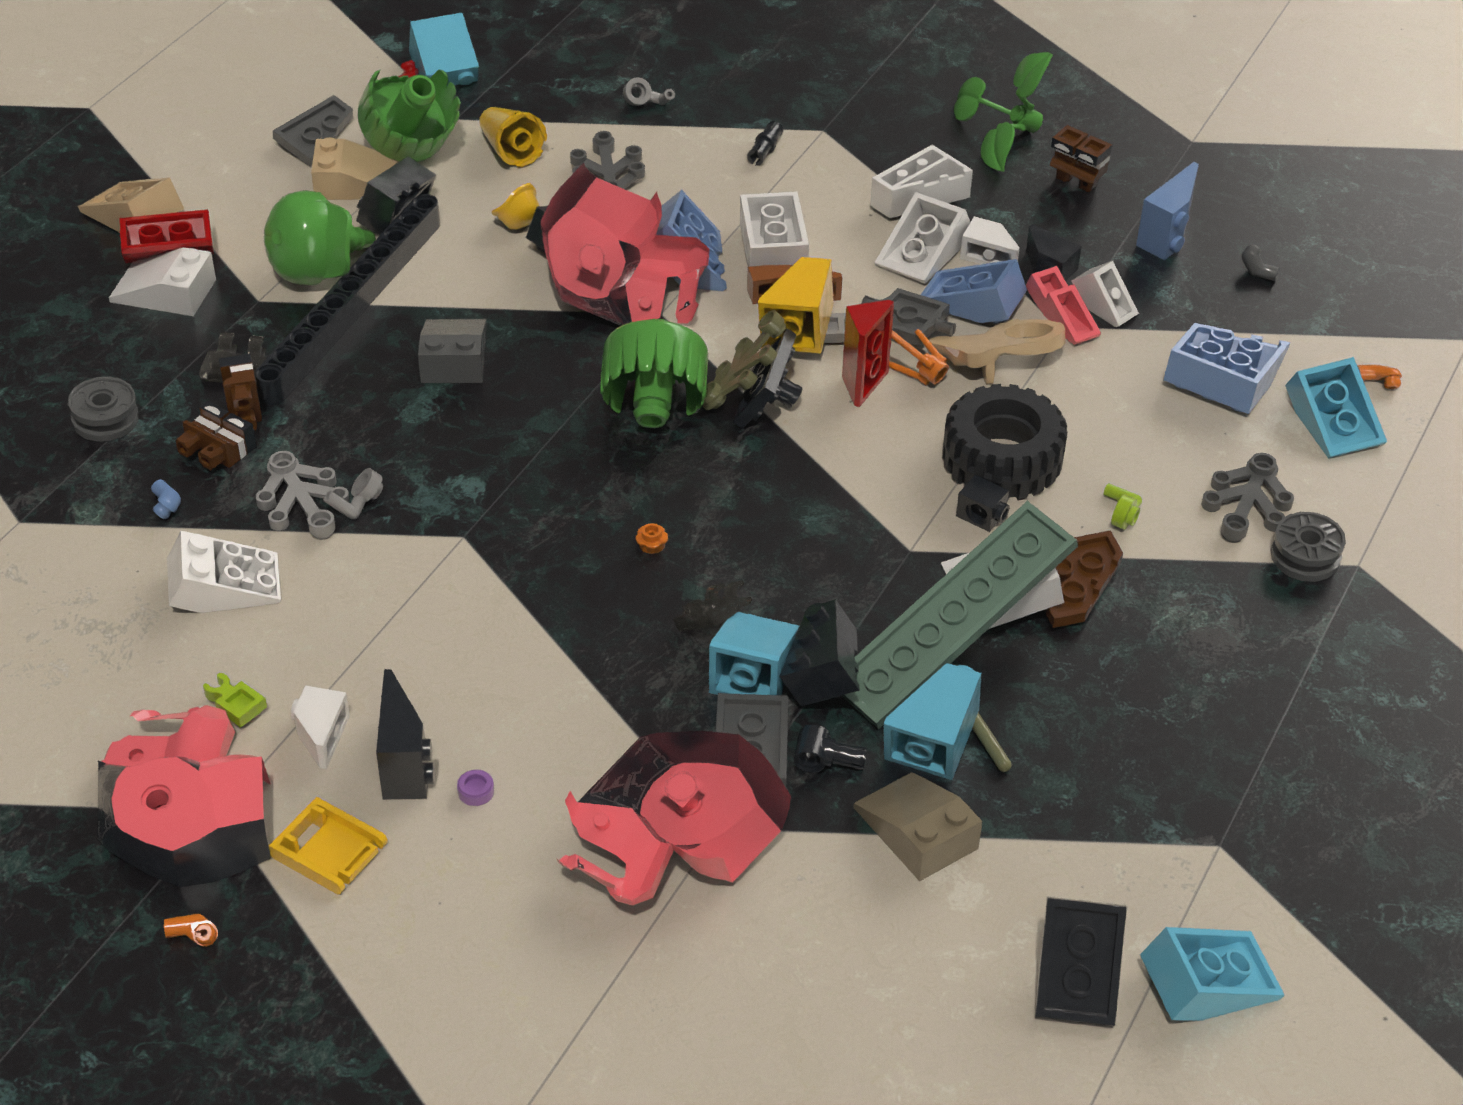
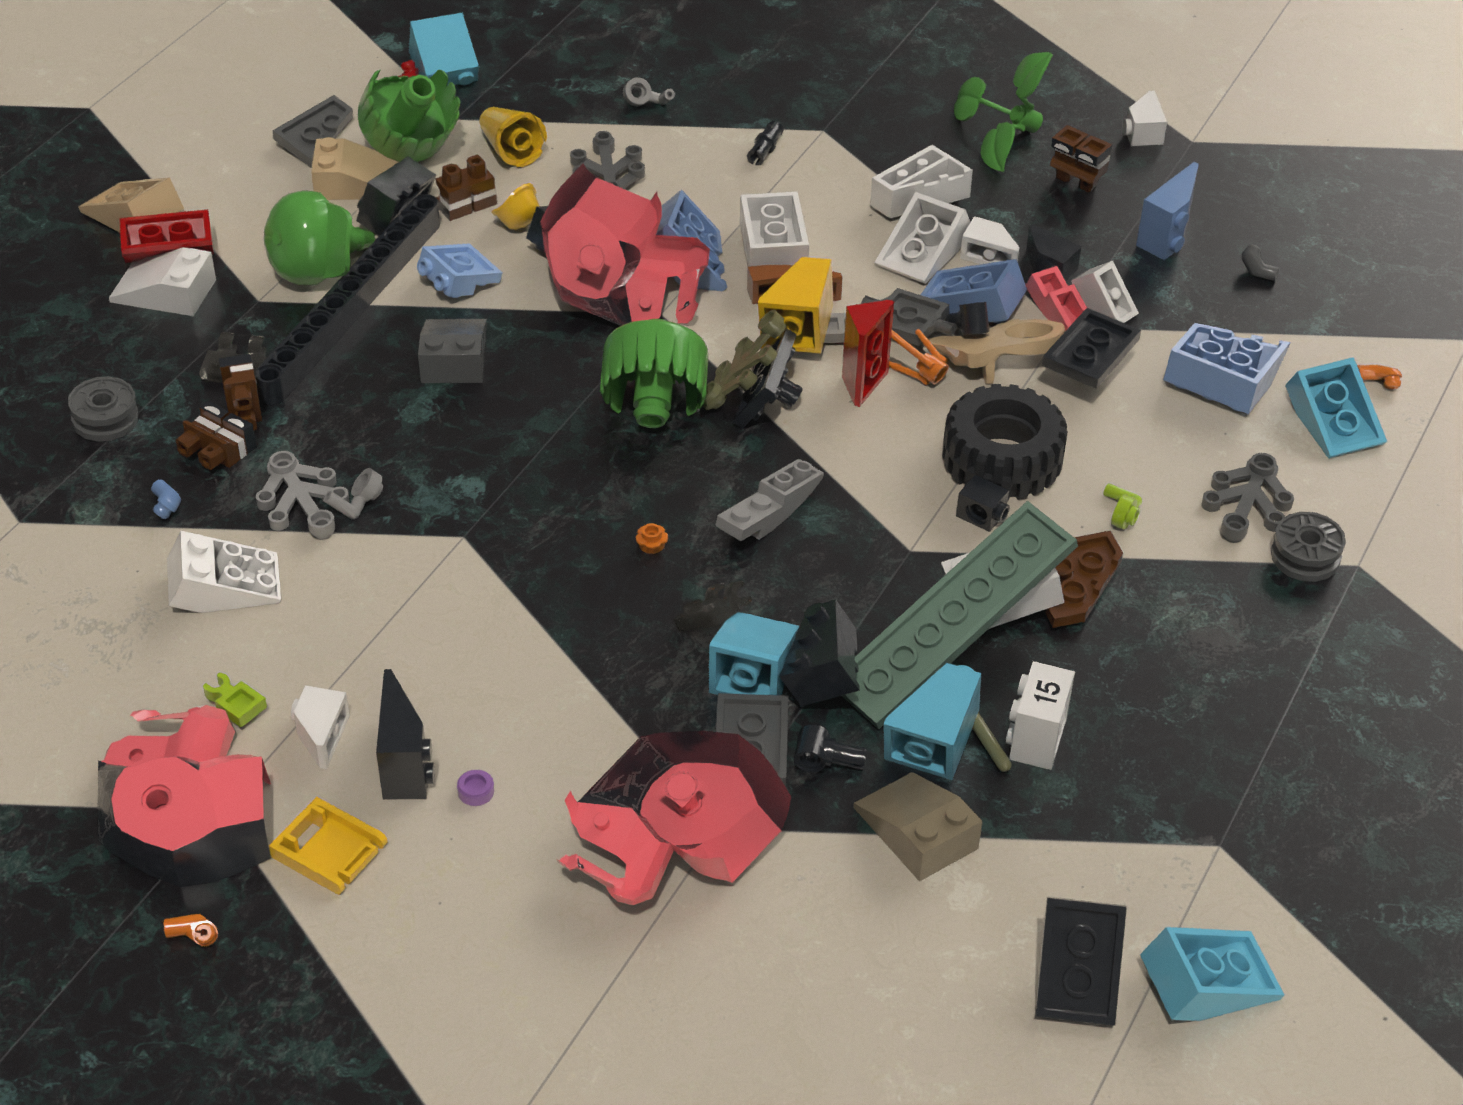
(456, 269): none -> light blue plate
(465, 188): none -> reddish brown hips
(773, 503): none -> light grey slope
(971, 318): none -> black pin
(1039, 715): none -> white brick
(1091, 348): none -> black plate
(1145, 121): none -> white slope

